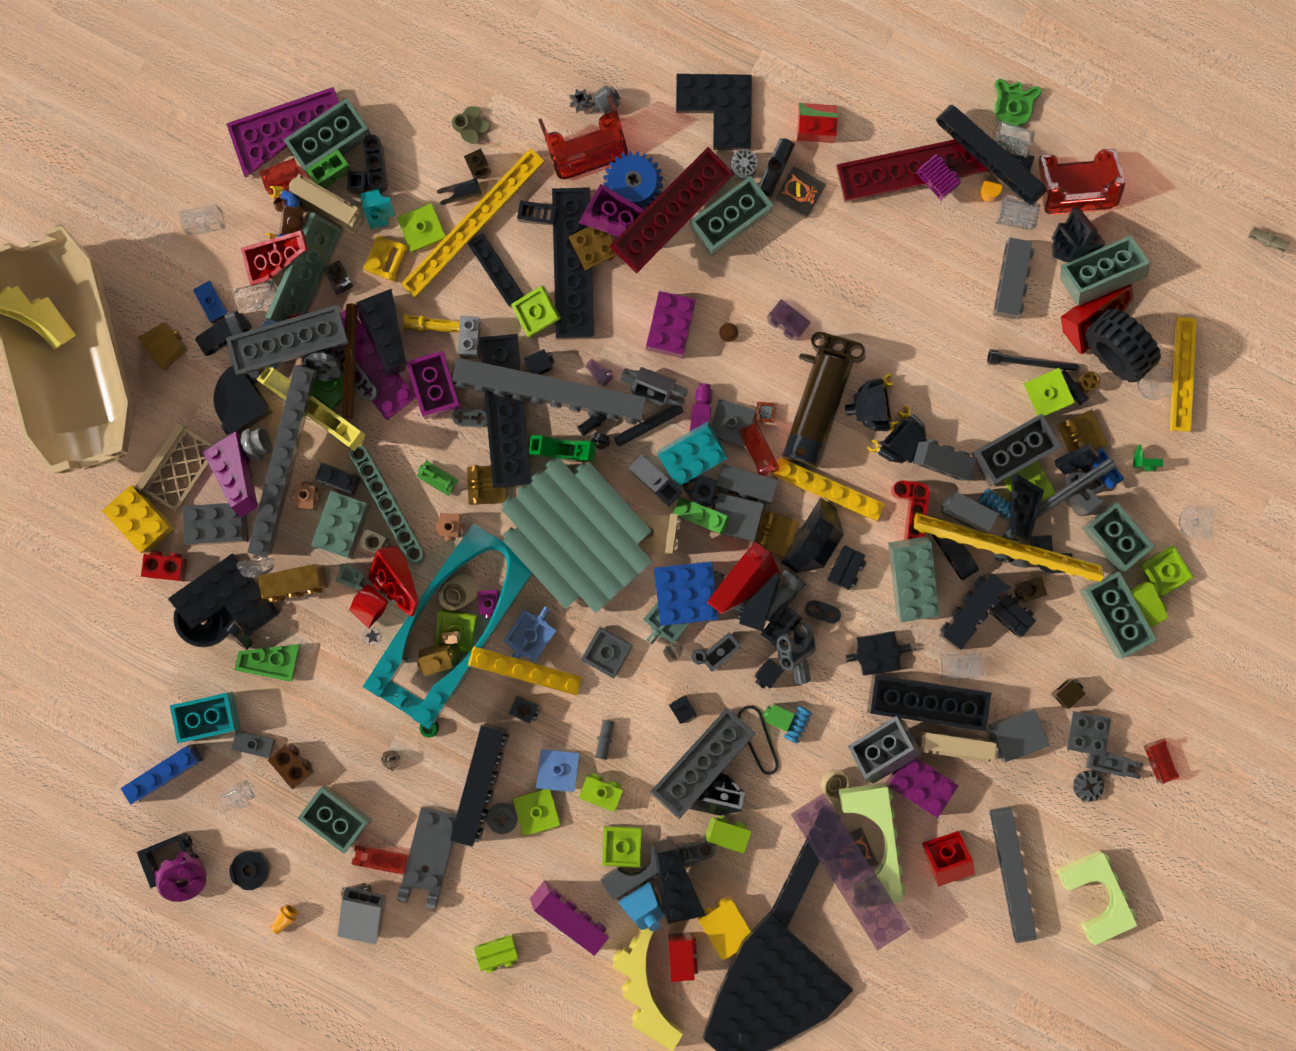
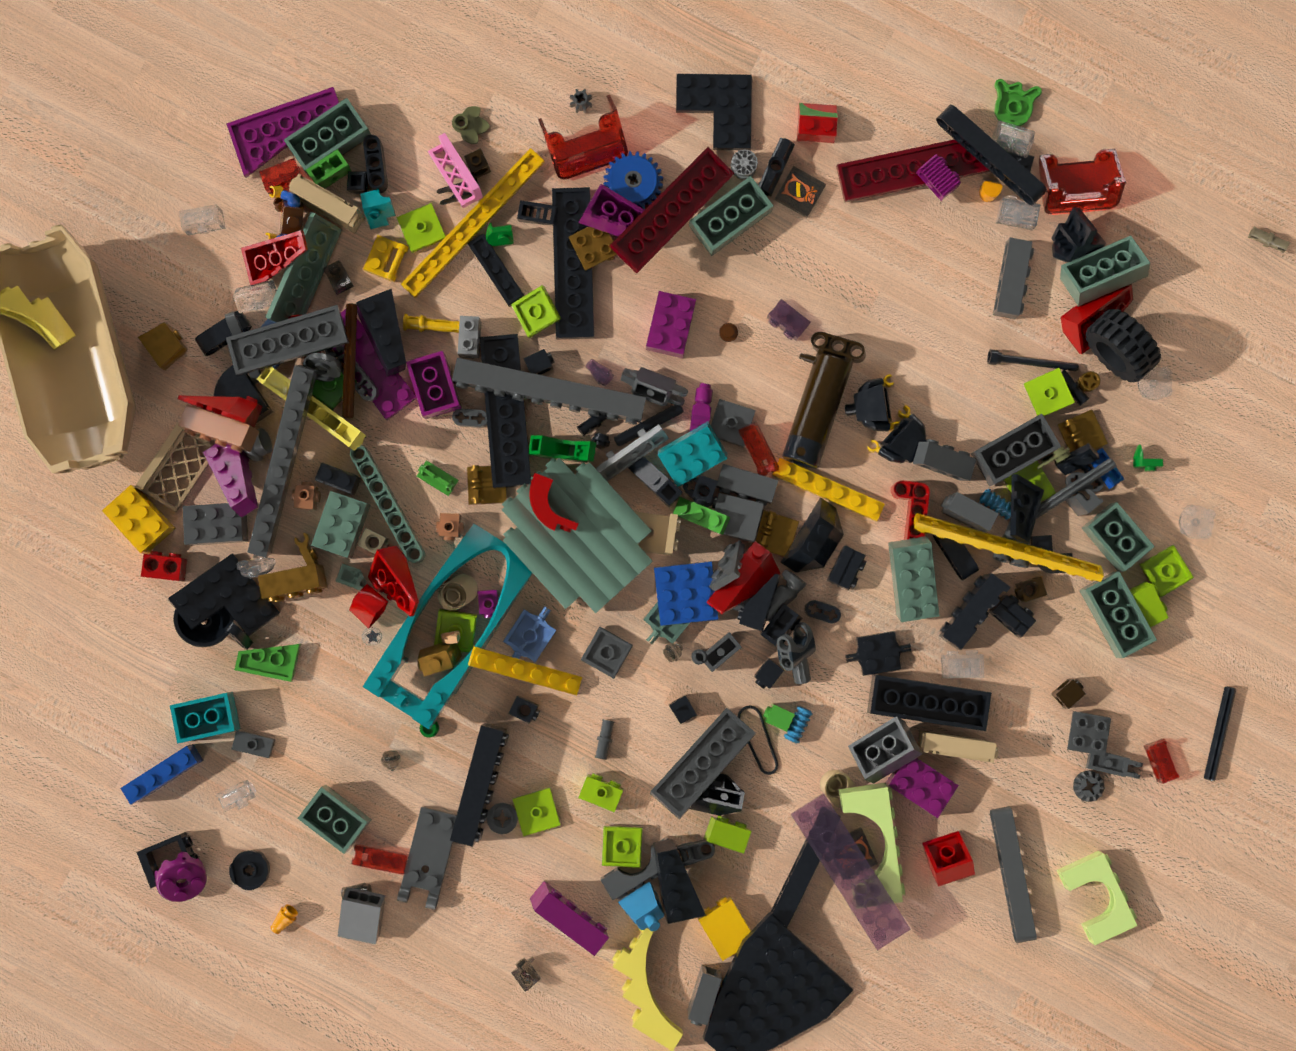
(210, 302): blue plate -> none
(218, 428): none -> nougat brick
(235, 408): none -> red wedge
(287, 770): reddish brown brick -> none
(308, 554): none -> pearl gold plate
(459, 167): none -> bright pink fence
(497, 953): lime brick -> none
(499, 235): none -> green plate
(525, 973): none -> clear smoke bracket
(538, 496): none -> red arch
(557, 770): medium blue plate -> none
(600, 100): dark grey head -> none
(633, 452): none -> light grey hinge
(681, 958): red brick -> none
(704, 995): none -> dark grey brick
(728, 566): none -> dark grey wing
(765, 412): tile -> none
(1018, 735): dark grey brick -> none
(1058, 455): none -> olive plate
(1183, 374): yellow plate -> none
(1219, 733): none -> black axle

